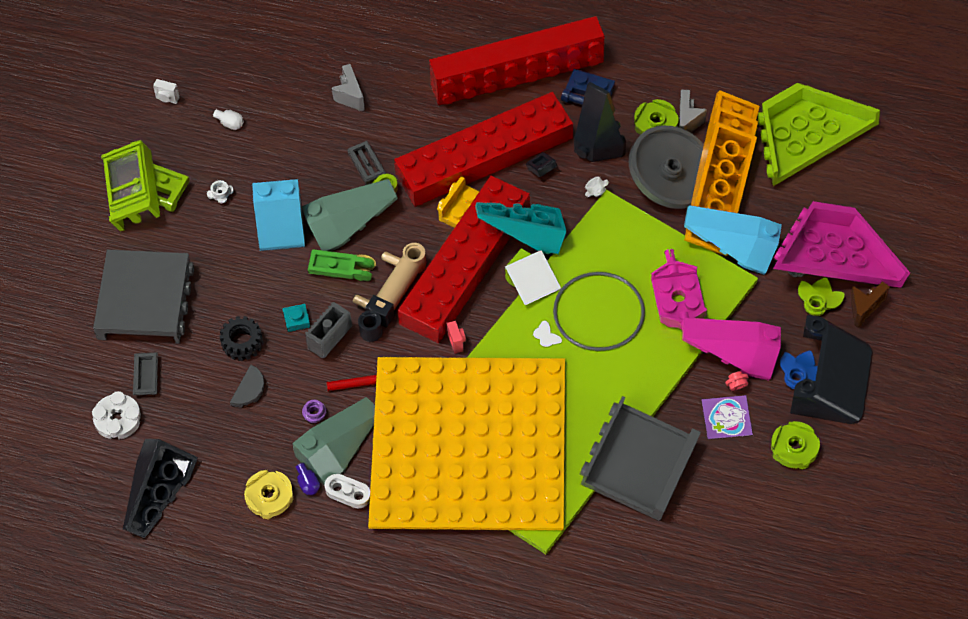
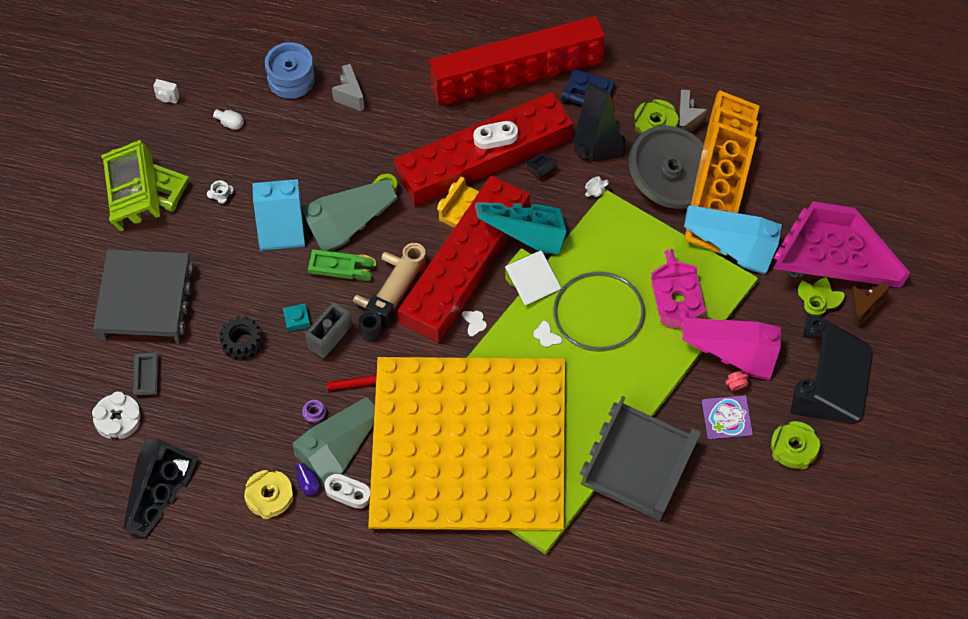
(250, 388): dark grey tile -> none
(290, 70): none -> medium blue wheel
(372, 177): dark grey tile -> none
(456, 337): coral plate -> none
(475, 320): none -> white sticker
(496, 136): none -> white plate
(801, 367): blue plate -> none
(808, 125): lime piece -> none

